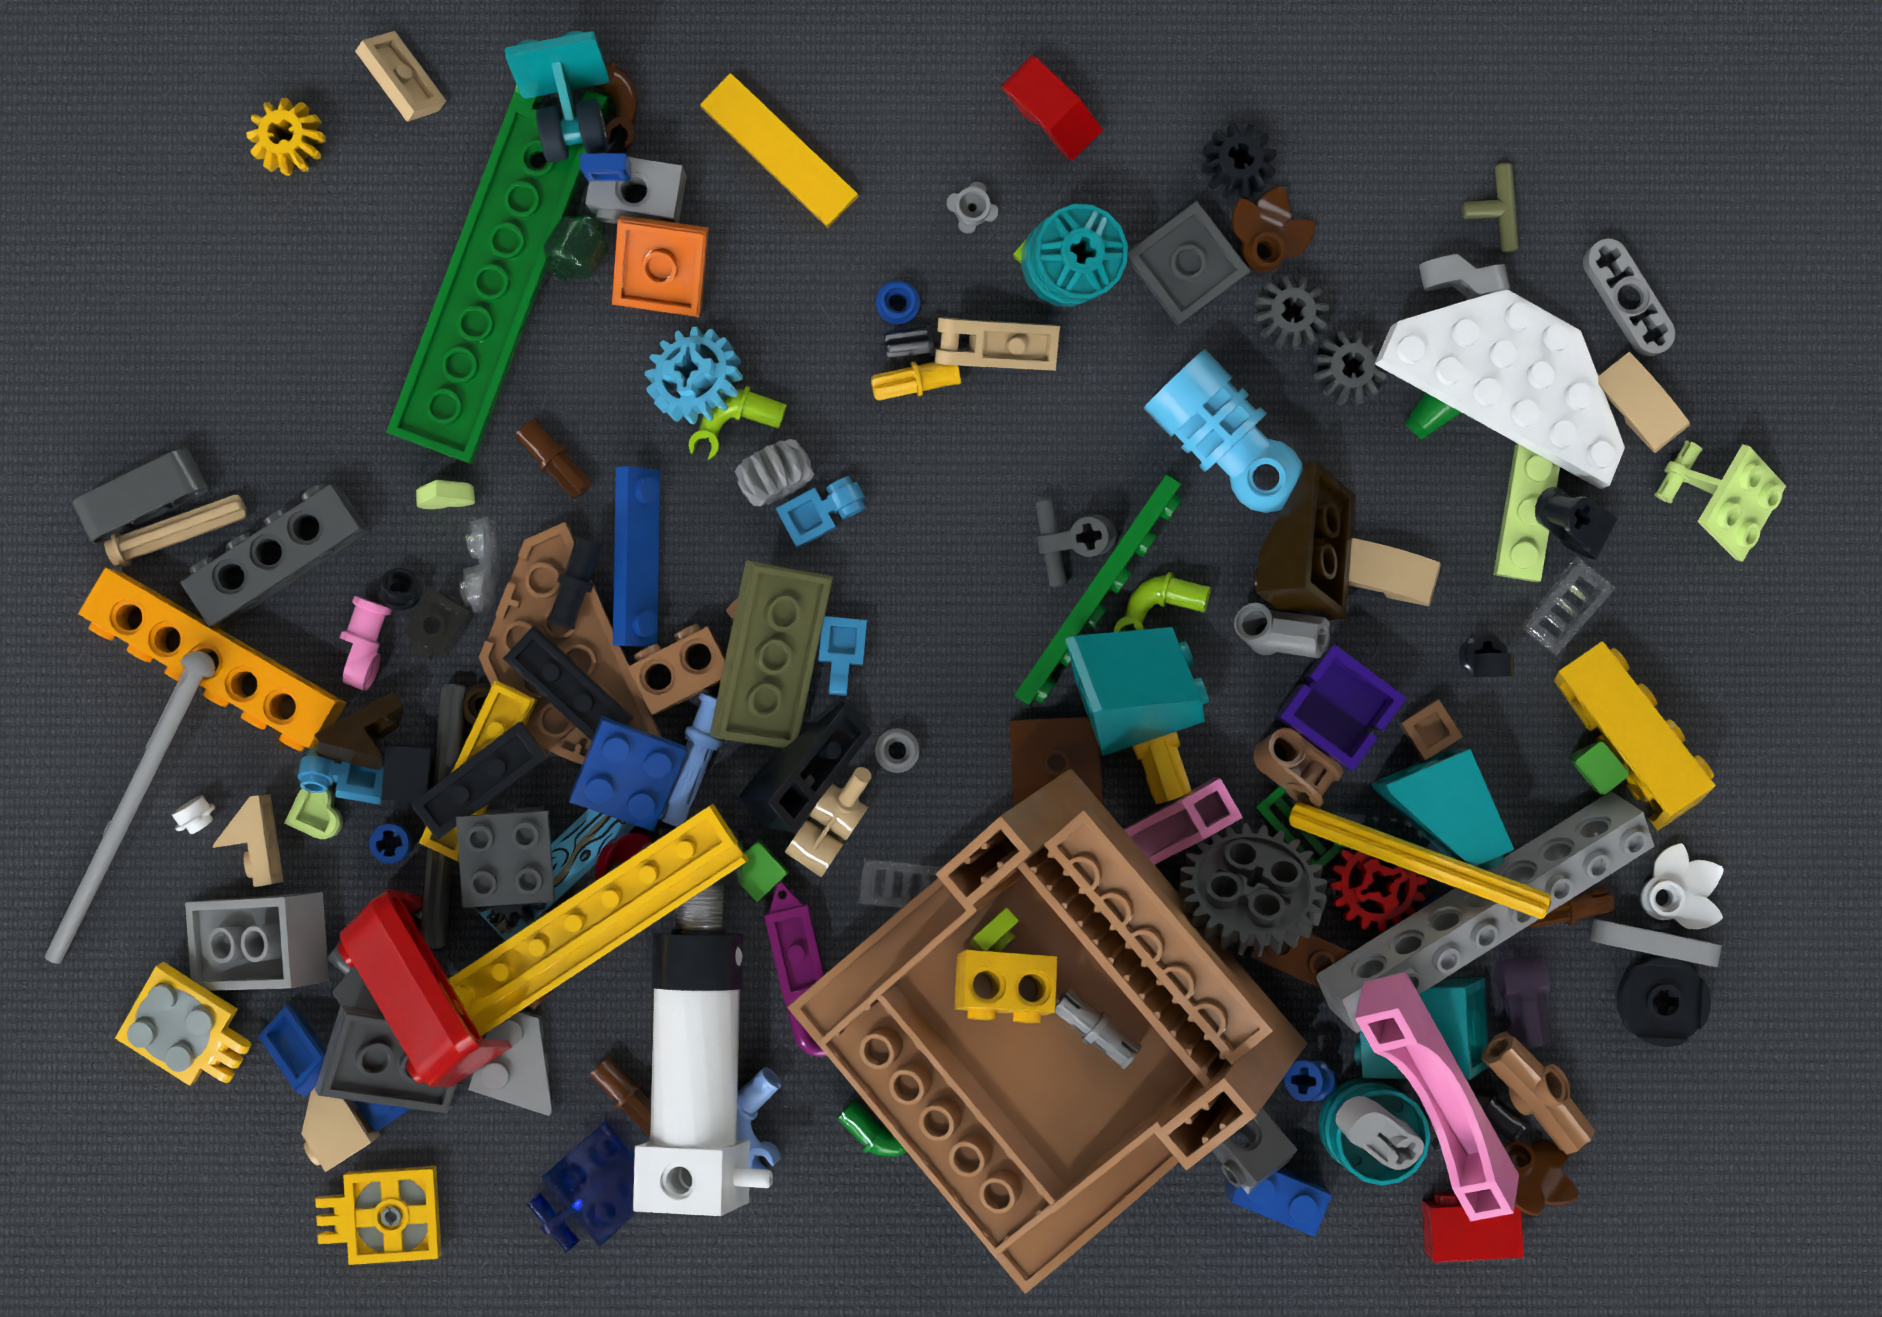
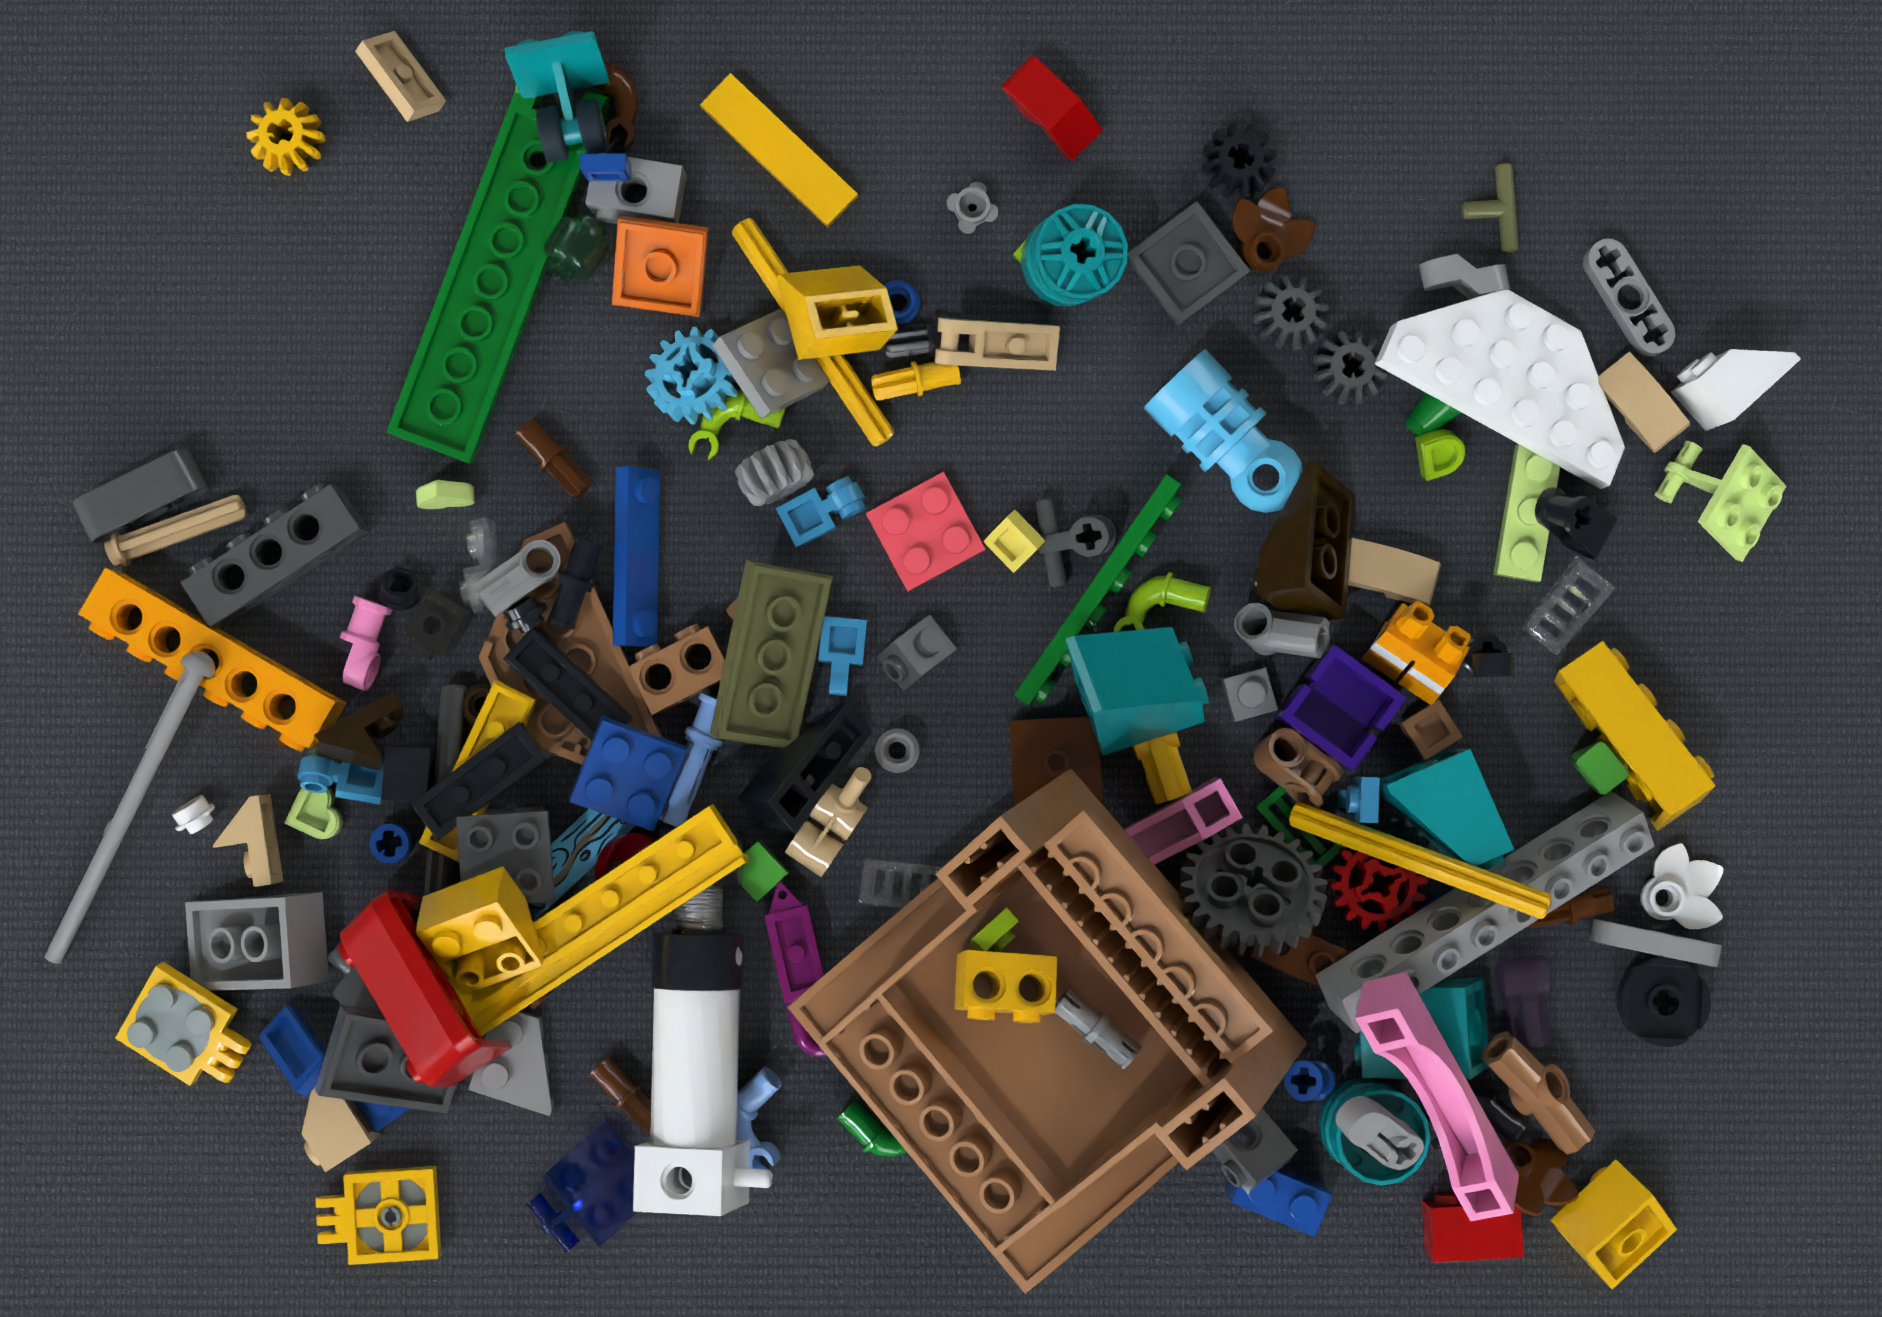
(480, 931): none -> yellow slope
(514, 579): none -> light grey piece
(525, 614): none -> black plate
(767, 364): none -> light grey plate
(835, 367): none -> yellow axle
(836, 311): none -> yellow slope
(916, 652): none -> dark grey bracket
(925, 531): none -> coral plate
(1014, 541): none -> light yellow plate
(1249, 694): none -> light grey plate
(1361, 799): none -> dark azure plate
(1427, 648): none -> light orange hips
(1439, 453): none -> lime tile
(1614, 1223): none -> yellow slope
(1727, 384): none -> white slope

